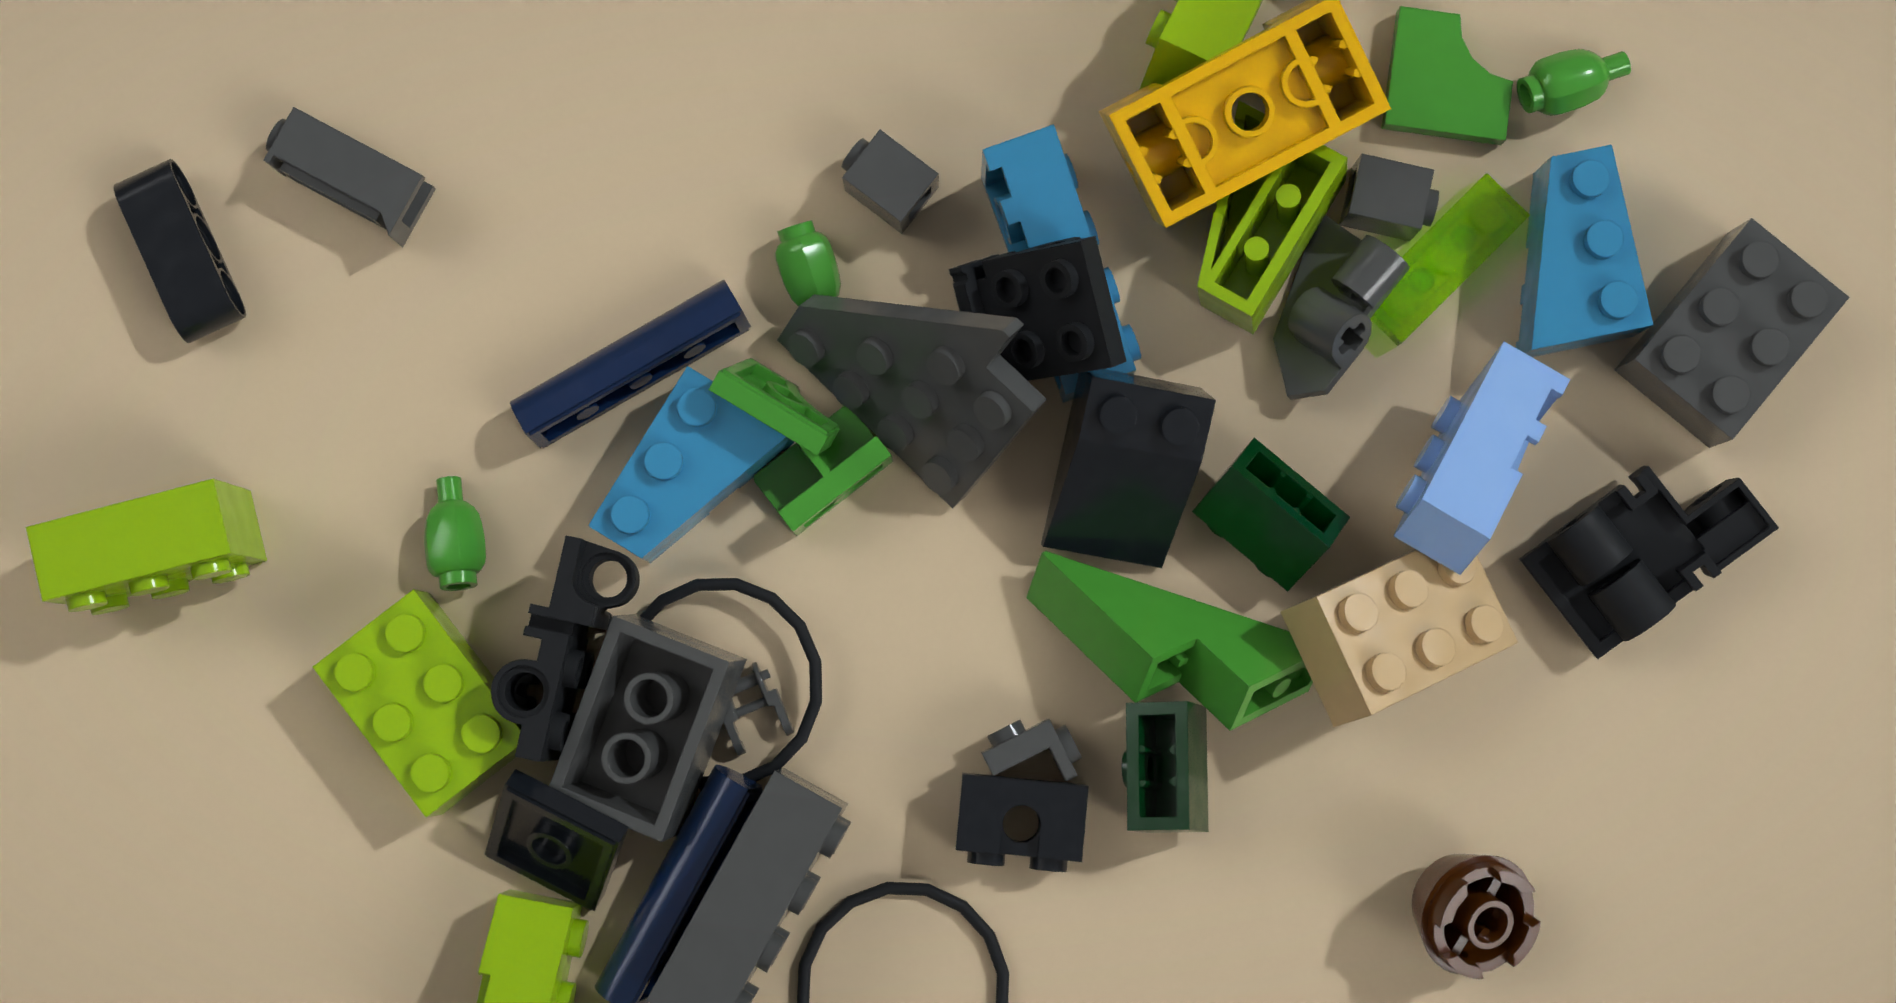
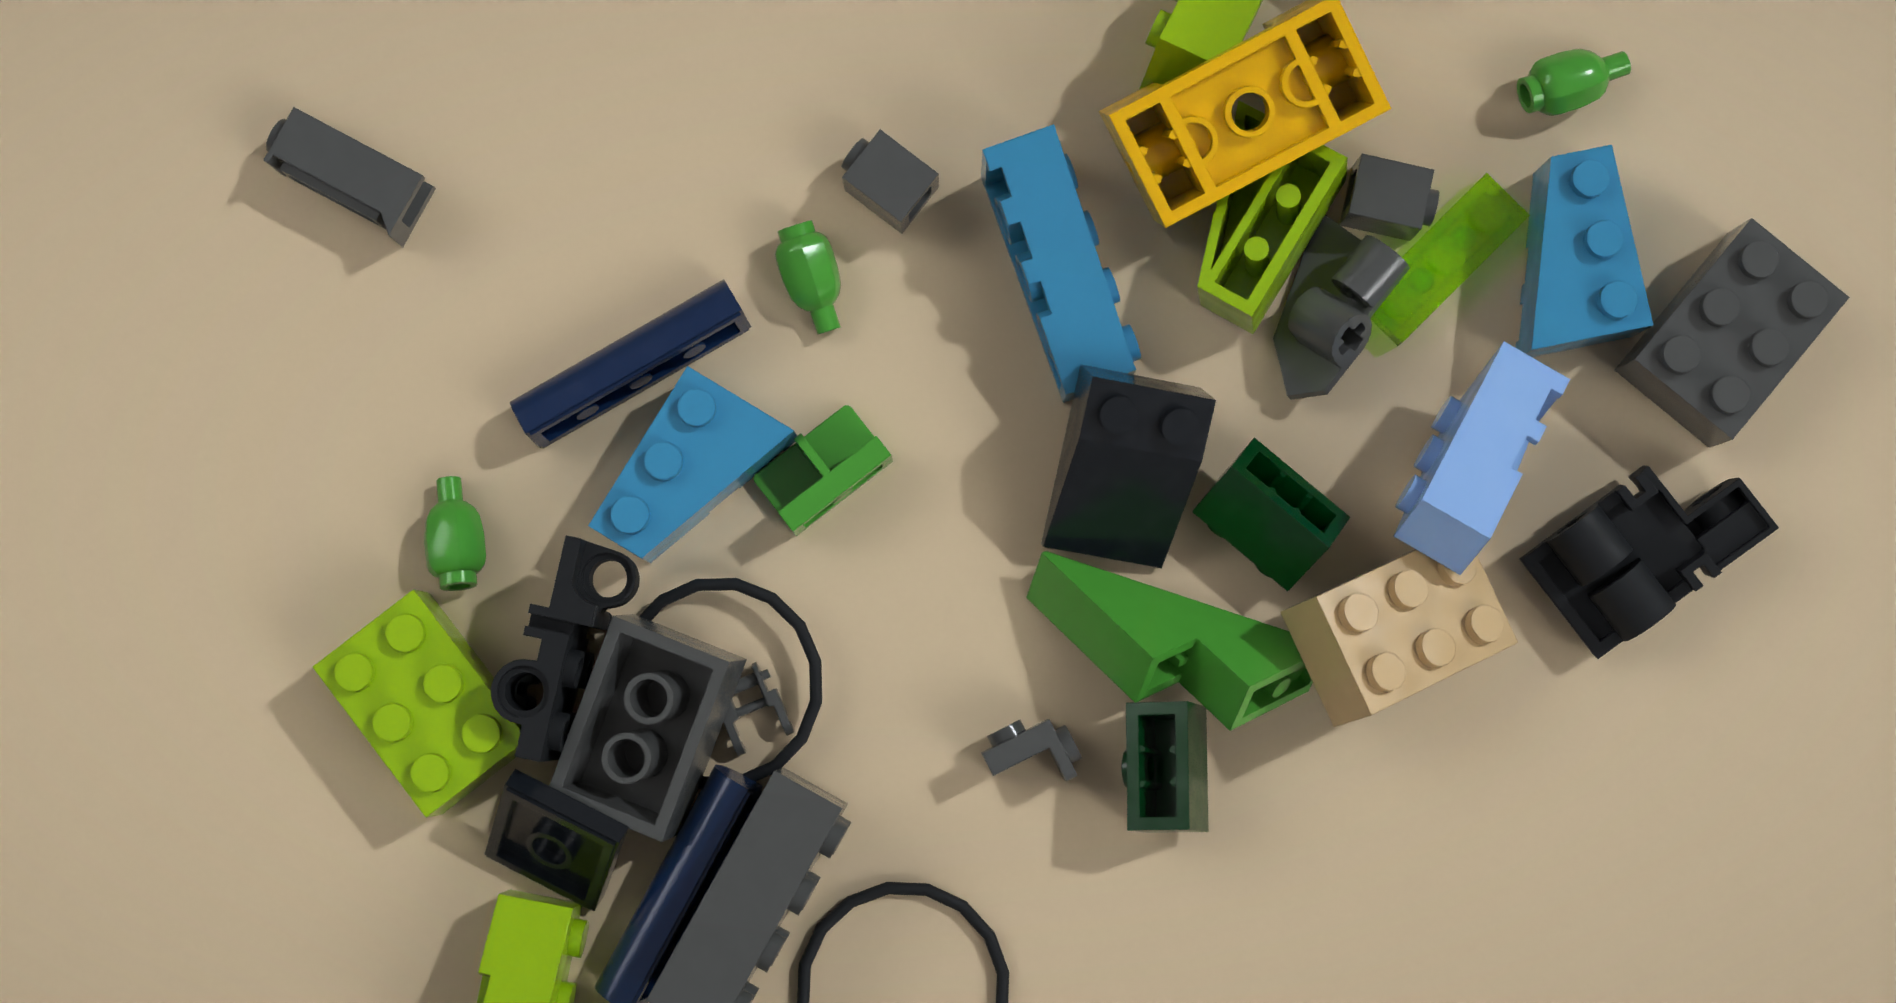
(147, 546): lime brick -> none
(179, 251): black beam -> none
(775, 403): bright green tile -> none
(919, 381): dark grey wing -> none
(1057, 296): black plate -> none
(1060, 815): black brick -> none
(1438, 84): bright green tile -> none
(1475, 913): reddish brown cone -> none

